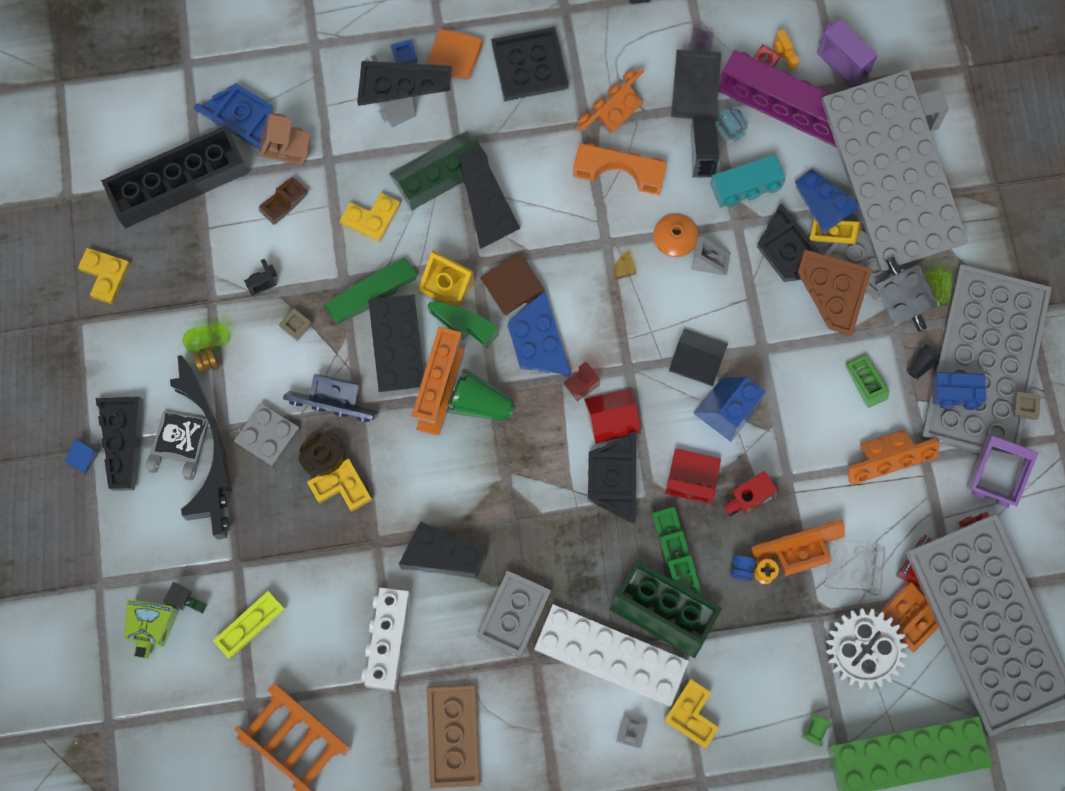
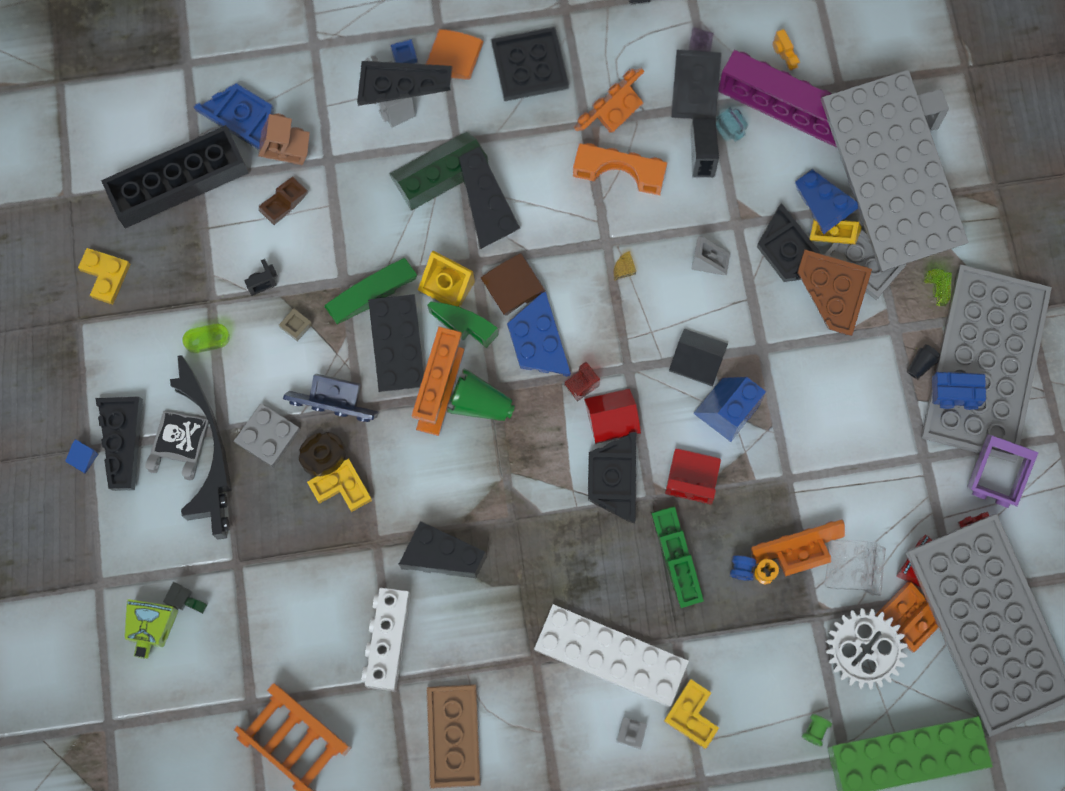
(206, 360): pearl gold wheel -> none
(248, 625): neon yellow plate -> none
(372, 222): yellow plate -> none
(513, 614): light grey plate -> none
(665, 609): dark green slope -> none
(673, 244): orange dish -> none
(747, 181): teal brick -> none
(759, 487): red torso -> none
(767, 55): tile -> none
(846, 53): medium lavender window -> none
(874, 394): bright green slope -> none
(890, 455): orange bracket -> none
(906, 294): plate -> none
(1026, 405): dark tan plate -> none

